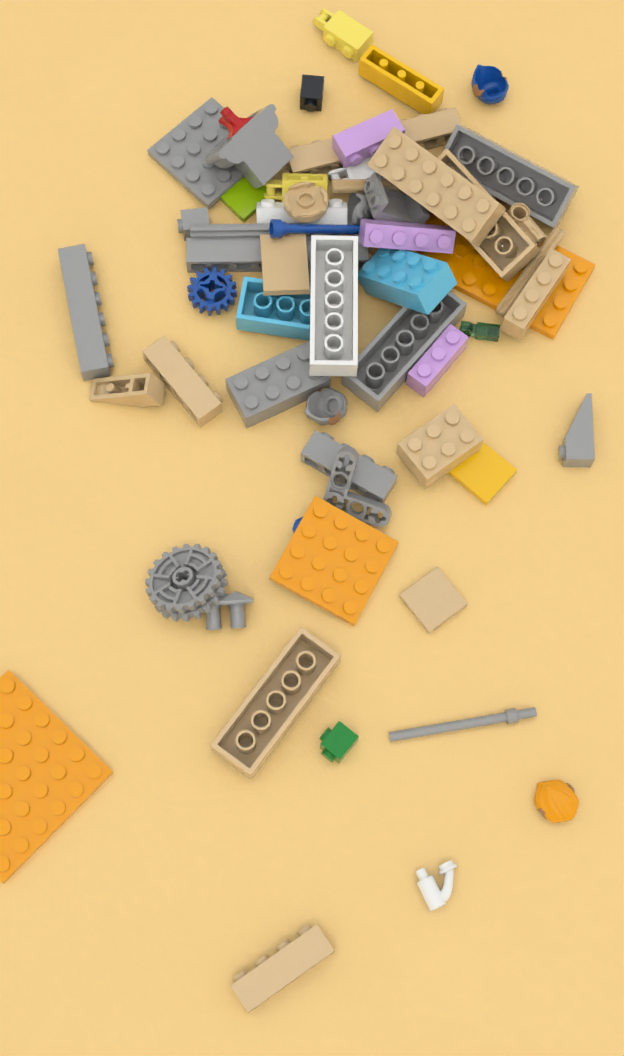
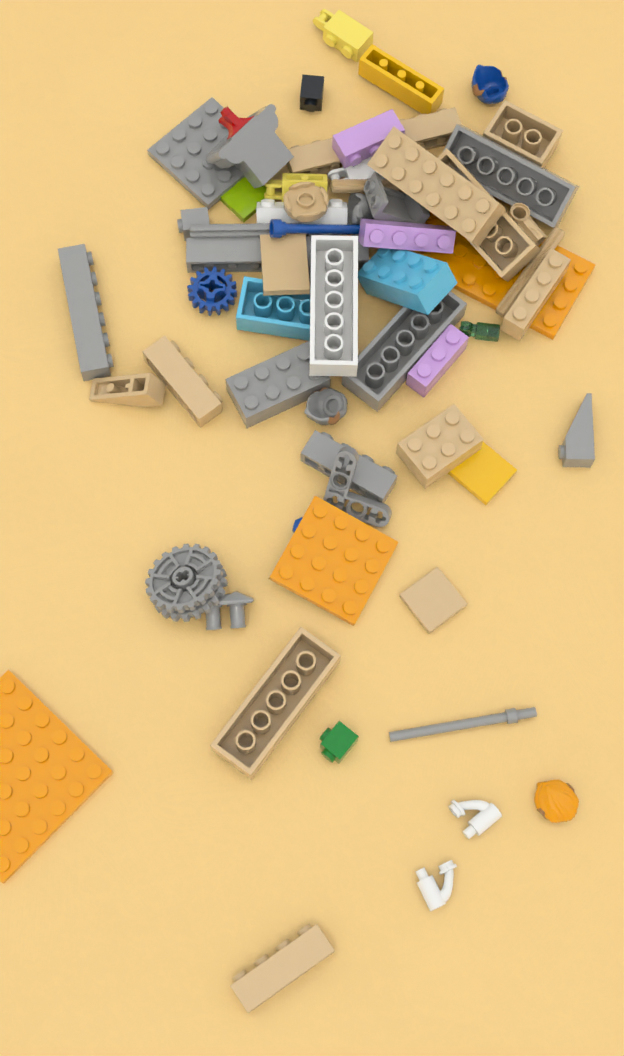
(482, 821): none -> white plant
(523, 133): none -> tan brick

